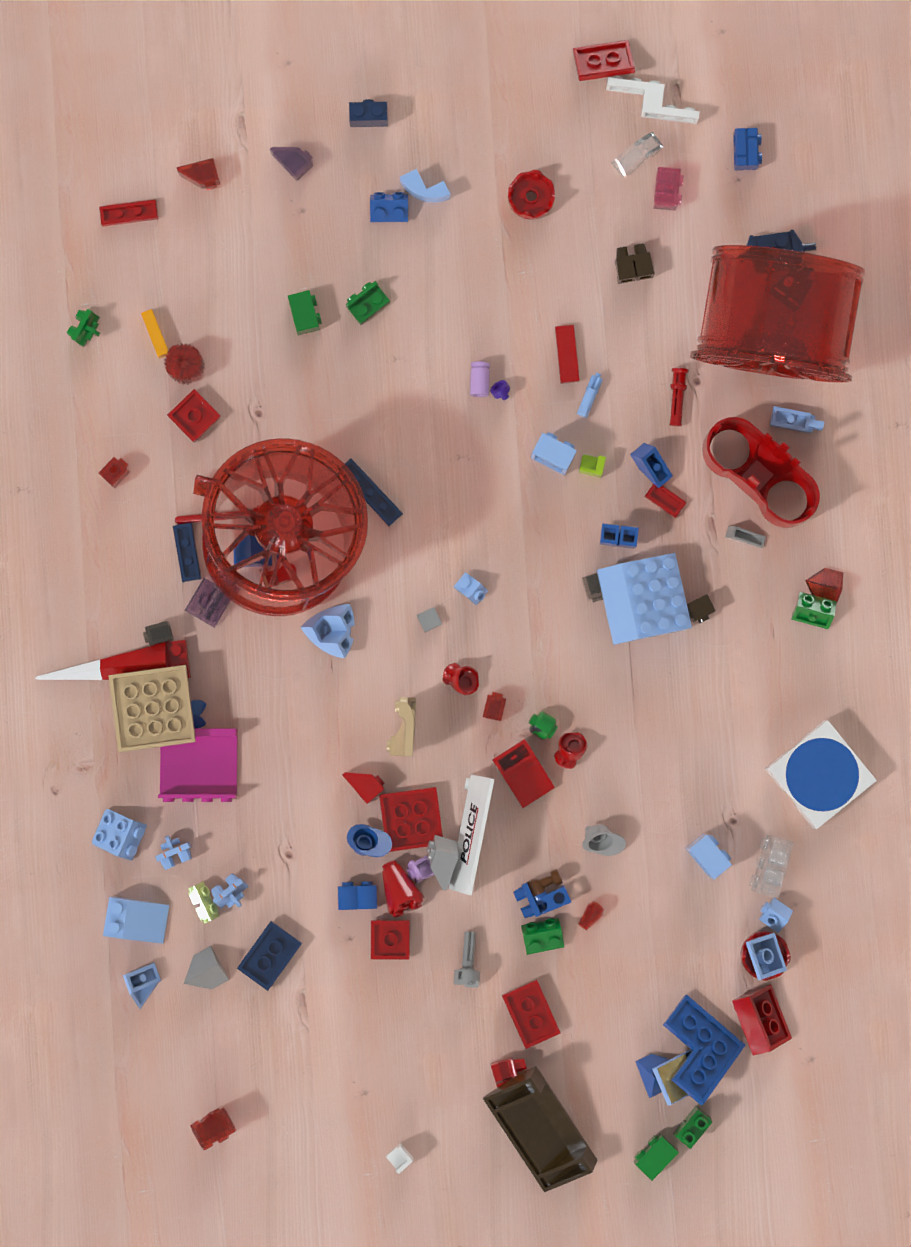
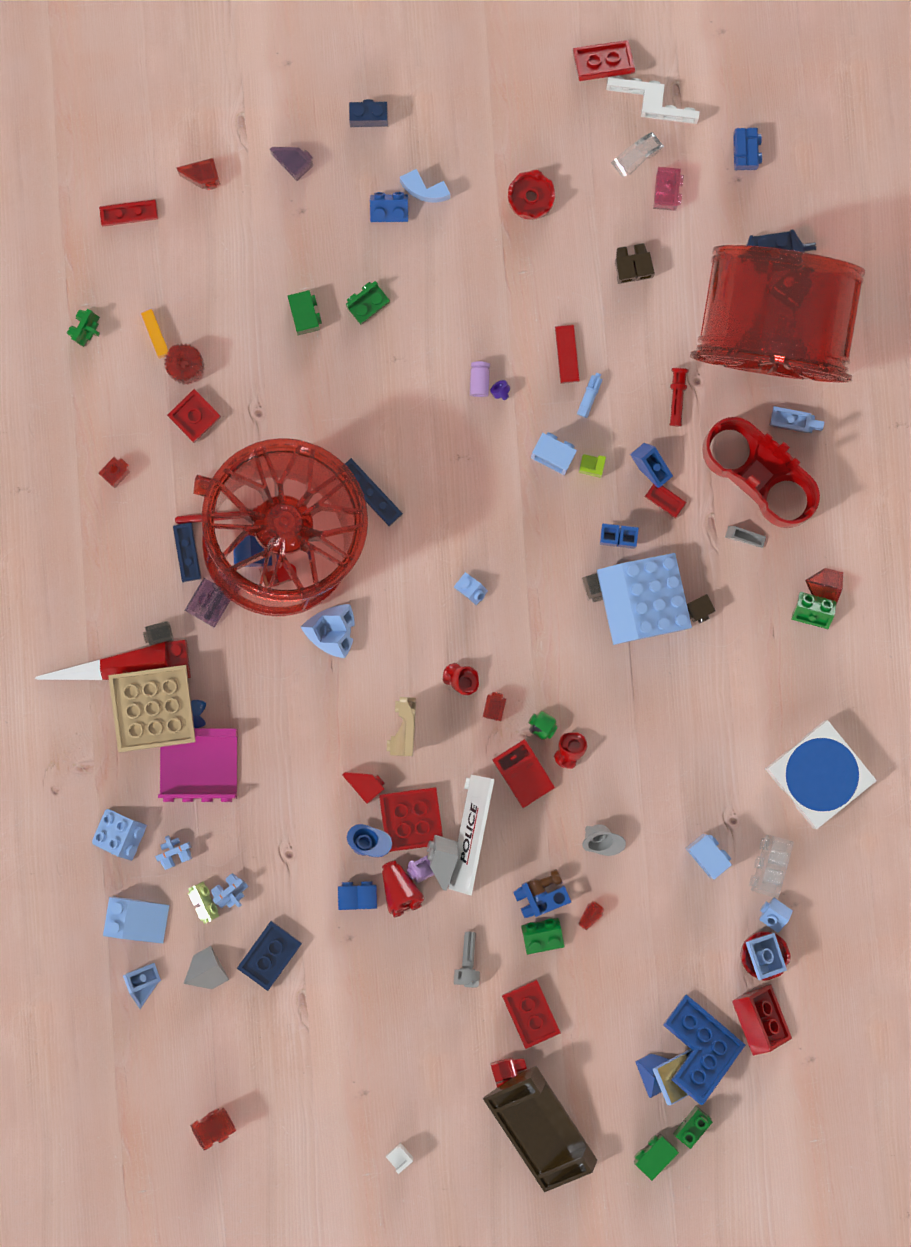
(390, 939): red plate -> none
(429, 619): light grey tile -> none

